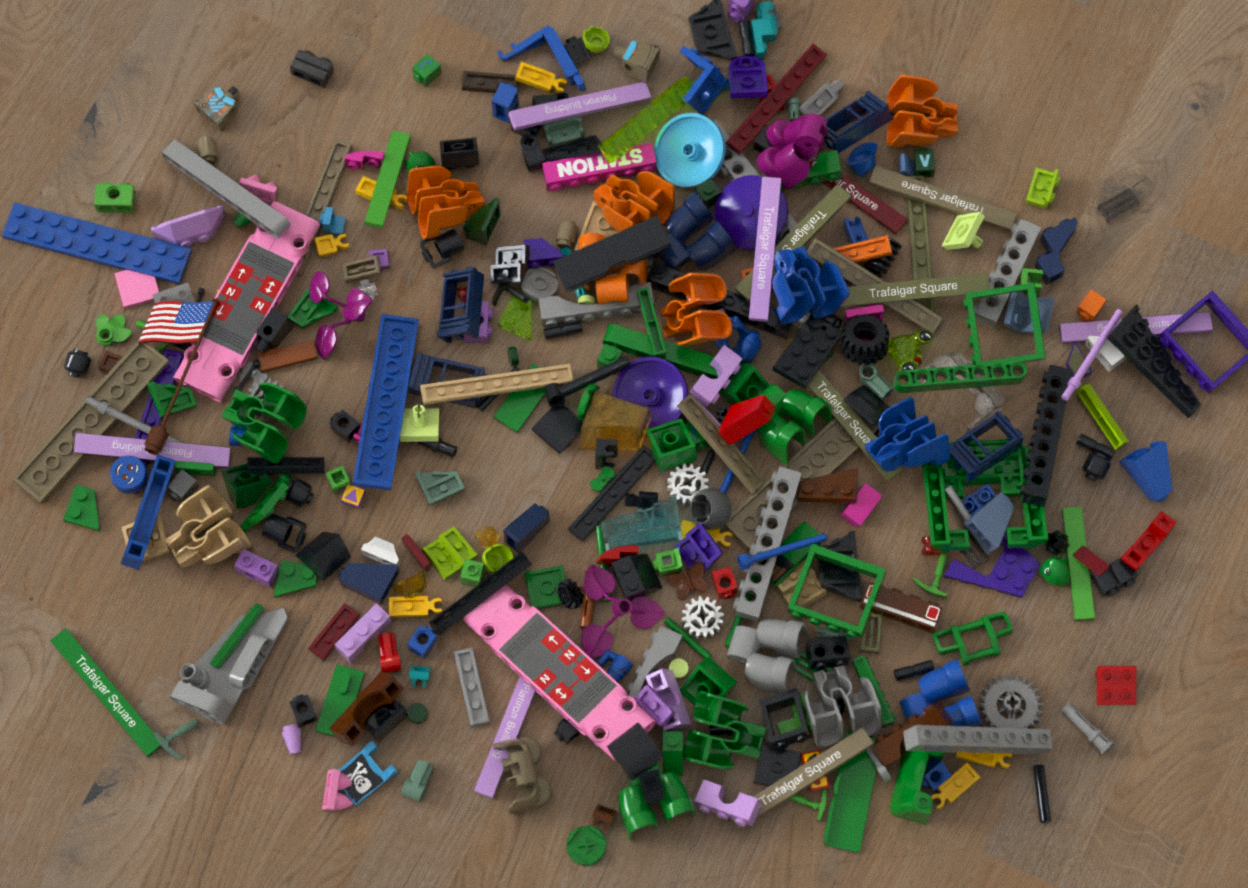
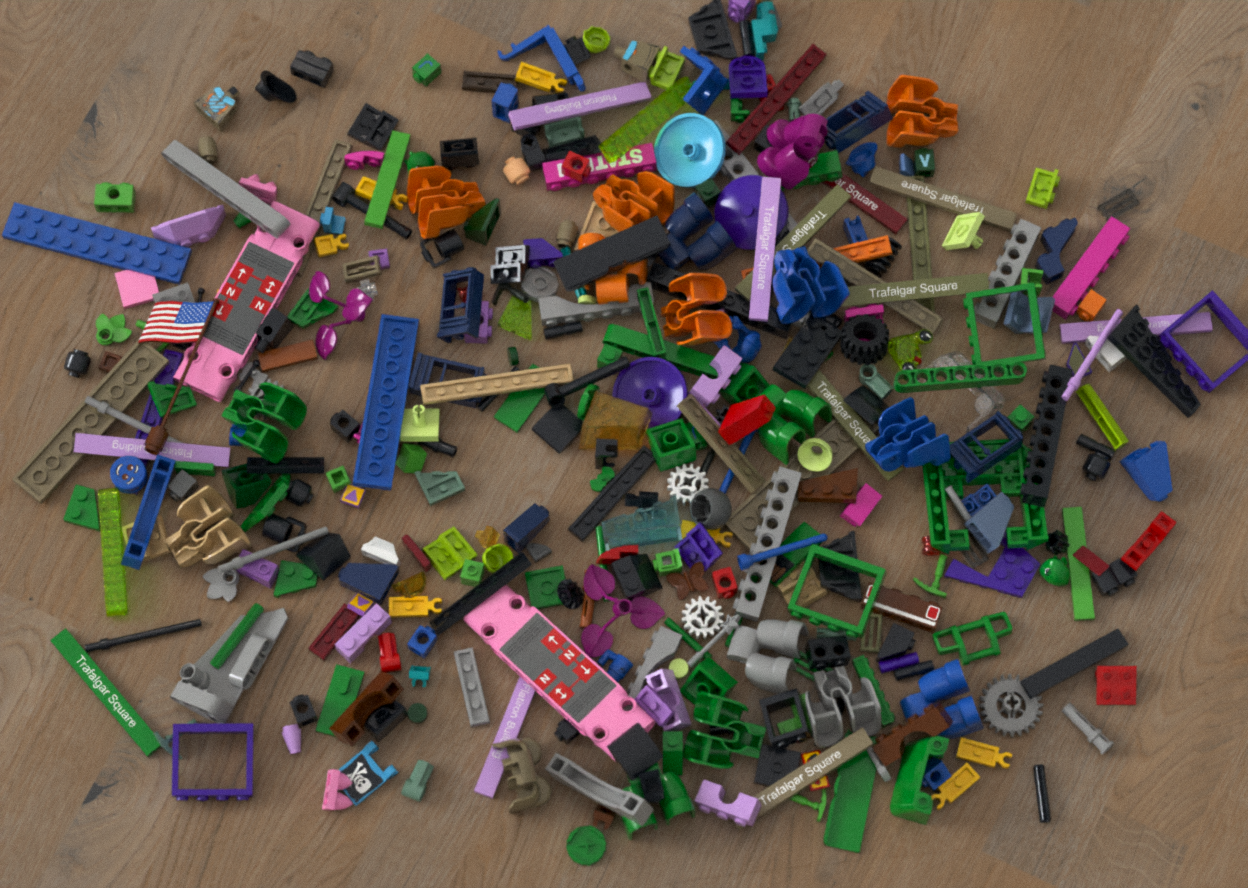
(106, 643): none -> black bar
(112, 552): none -> clear neon green beam
(220, 586): none -> light grey plate
(221, 794): none -> dark purple window
(237, 563): none -> light grey bar
(274, 88): none -> black piece
(345, 195): none -> black piece
(360, 604): none -> tile
(372, 127): none -> black slope
(411, 458): none -> bright green panel
(516, 170): none -> light nougat head
(538, 551): none -> dark grey tile
(573, 159): none -> red brick
(618, 800): none -> light grey arch
(666, 69): none -> lime bracket
(728, 626): none -> light grey piece
(737, 114): none -> green bracket
(812, 460): none -> yellowish green piece
(896, 643): none -> black slope
(896, 663): none -> dark purple piece
(977, 739): light grey brick -> none
(1021, 418): none -> green brick
(1074, 663): none -> black tile
(1089, 267): none -> dark pink brick

